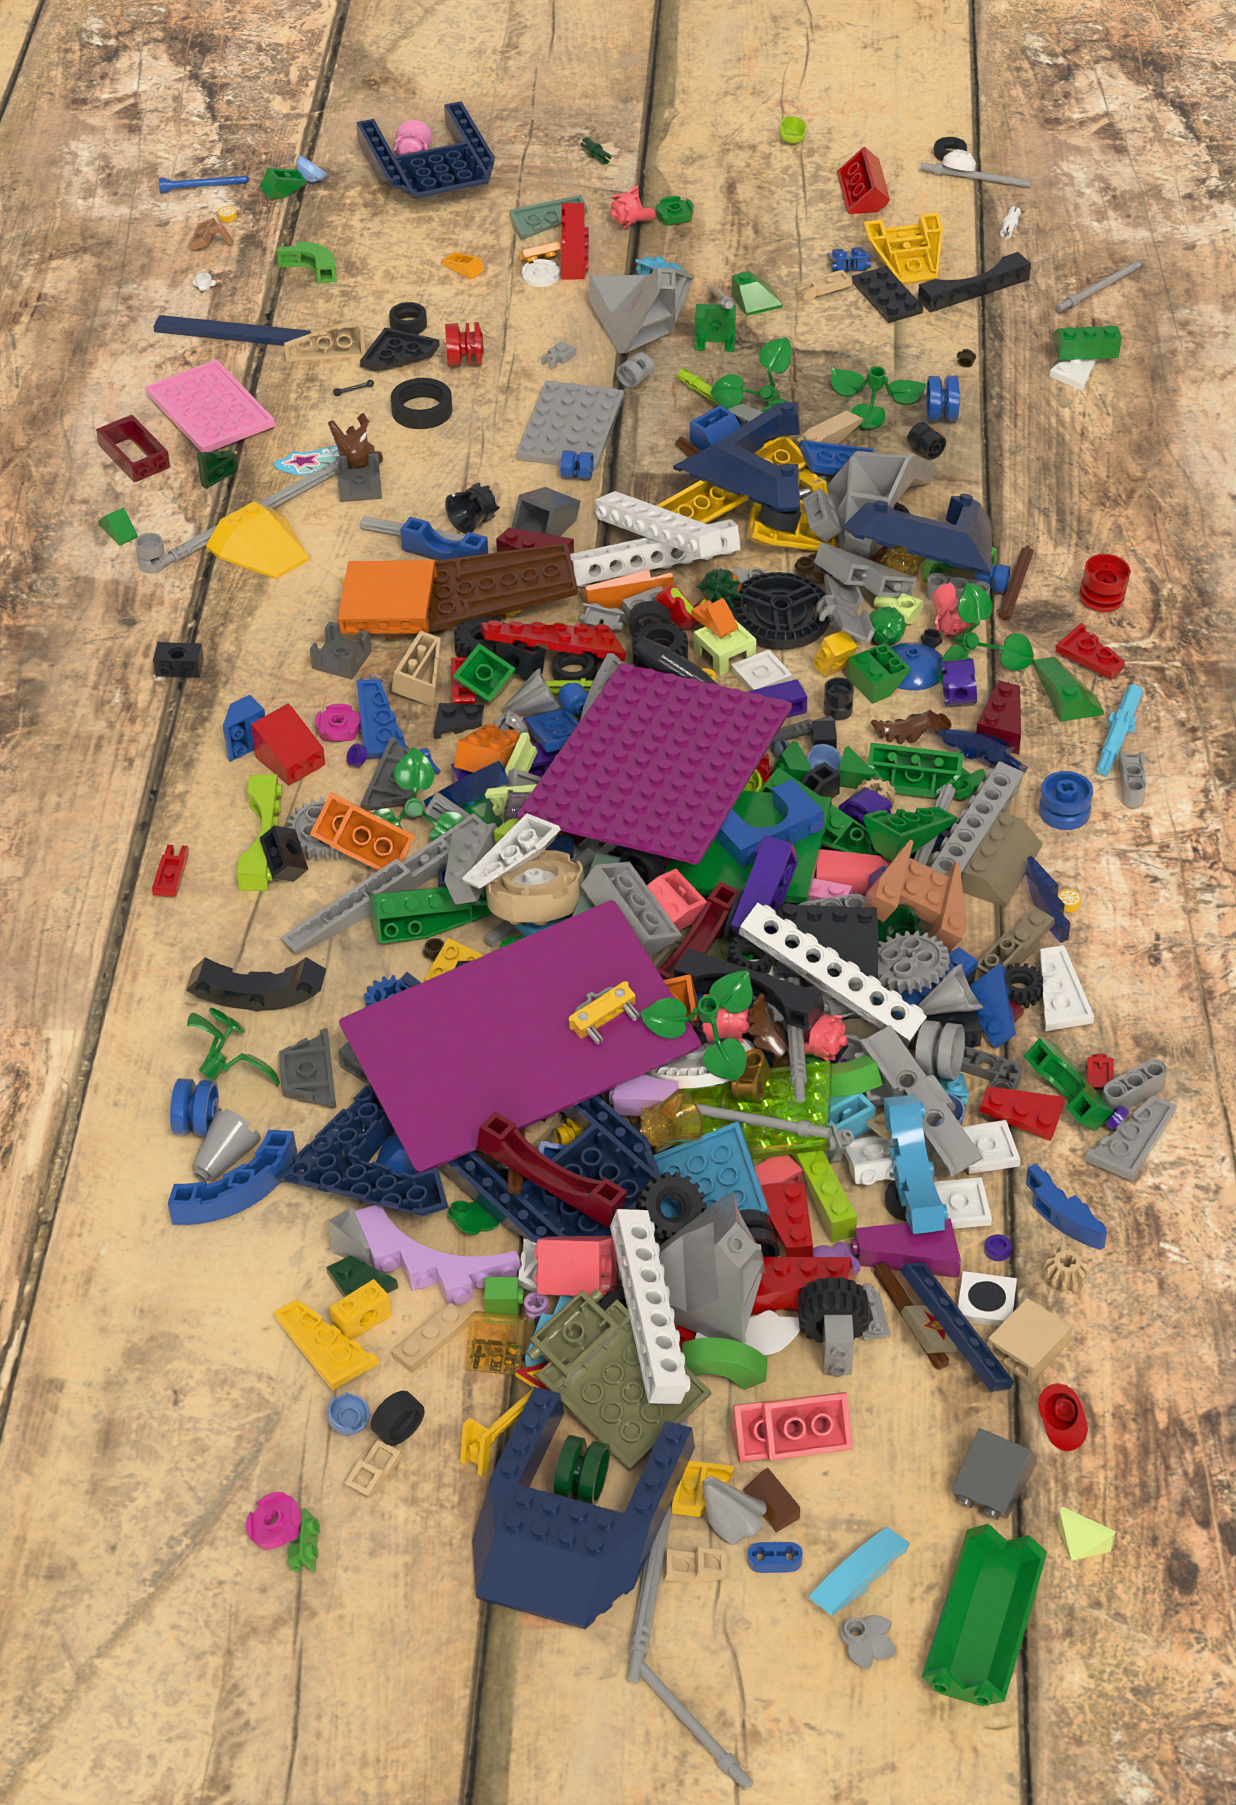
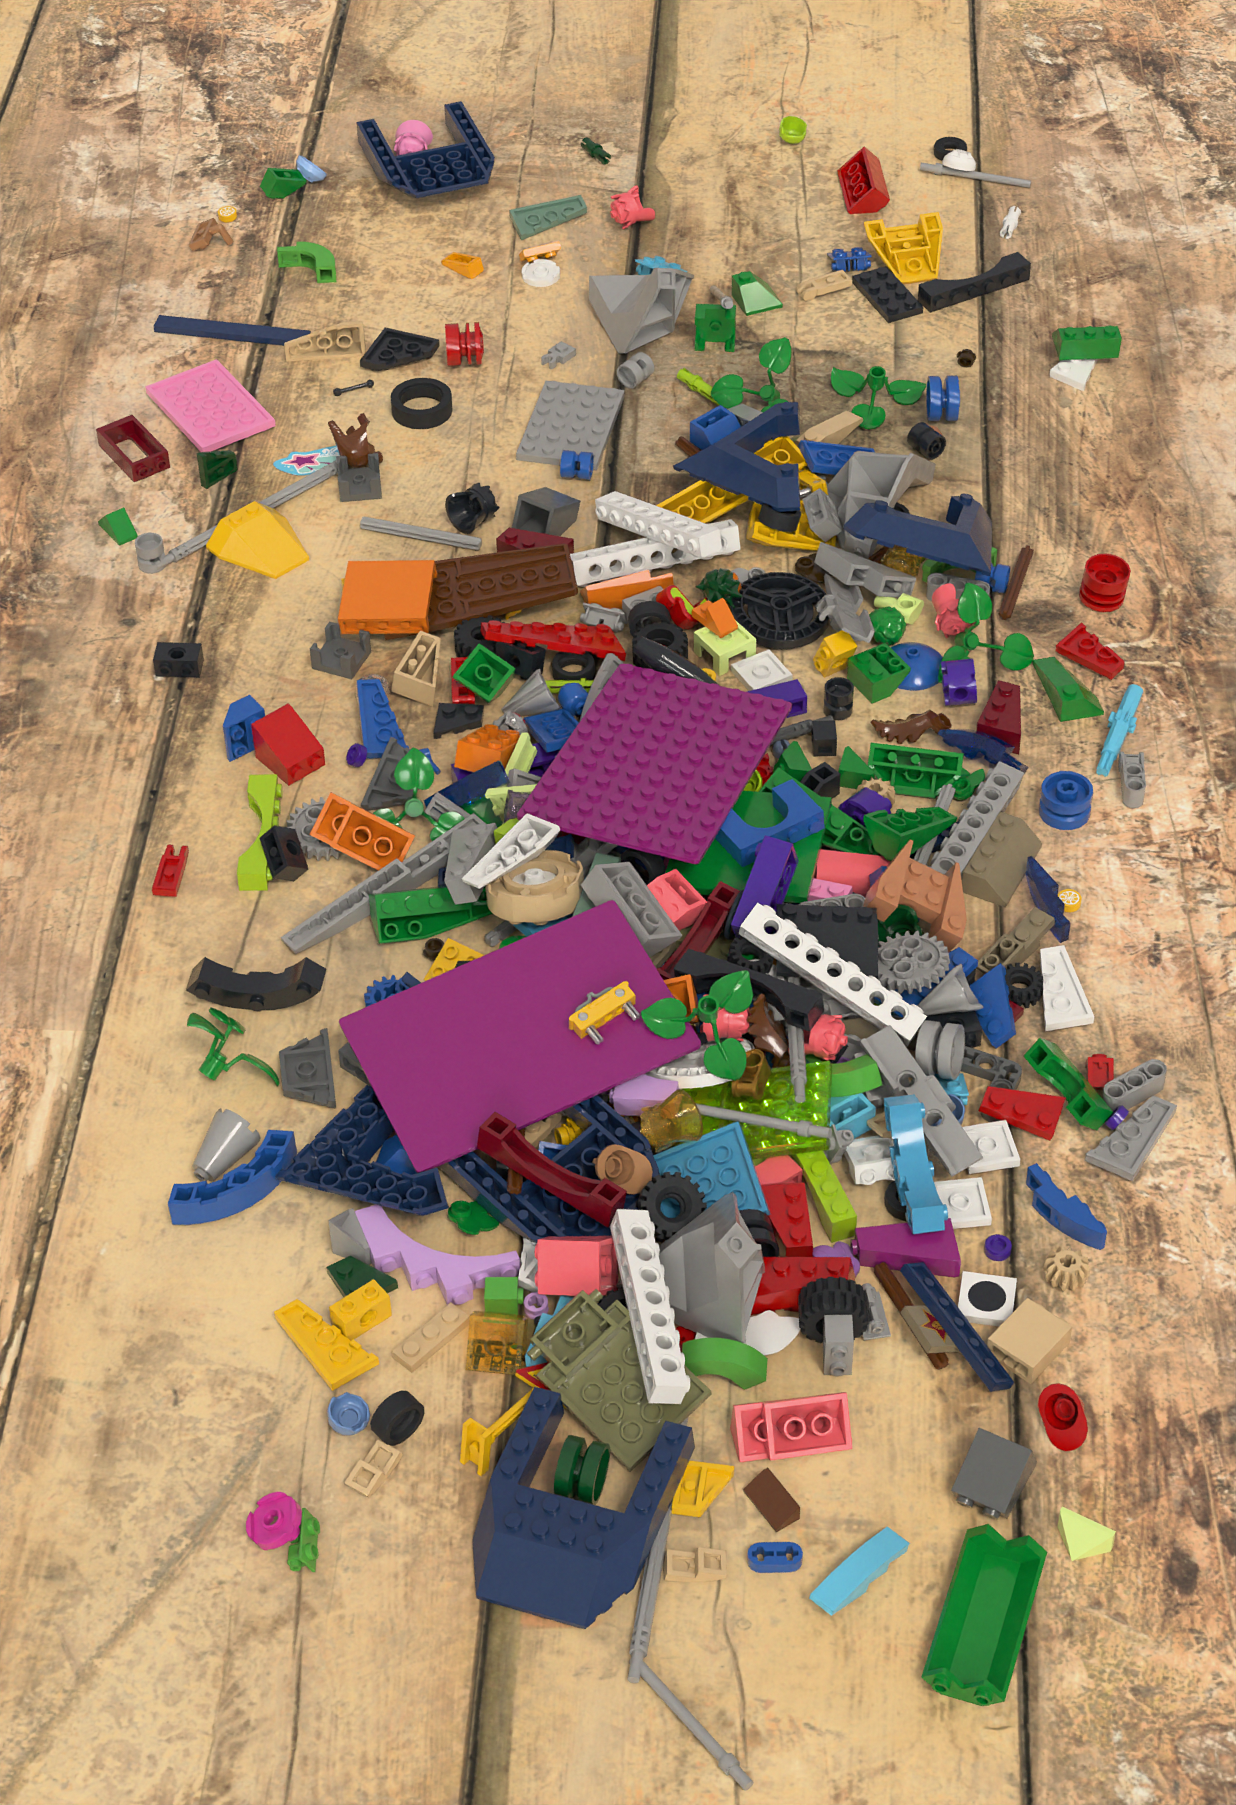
(166, 185): blue piece -> none
(193, 1106): blue wheel -> none
(204, 281): white plate -> none
(327, 724): dark pink plate -> none
(408, 310): black tyre -> none
(421, 538): blue arch -> none
(574, 242): red wedge -> none
(623, 1167): none -> medium nougat piece
(674, 210): green plate -> none
(731, 1510): light grey hat -> none
(824, 753): medium blue hair -> none
(871, 1642): light grey plate -> none
(931, 638): black plate -> none
(1073, 300): light grey bar -> none

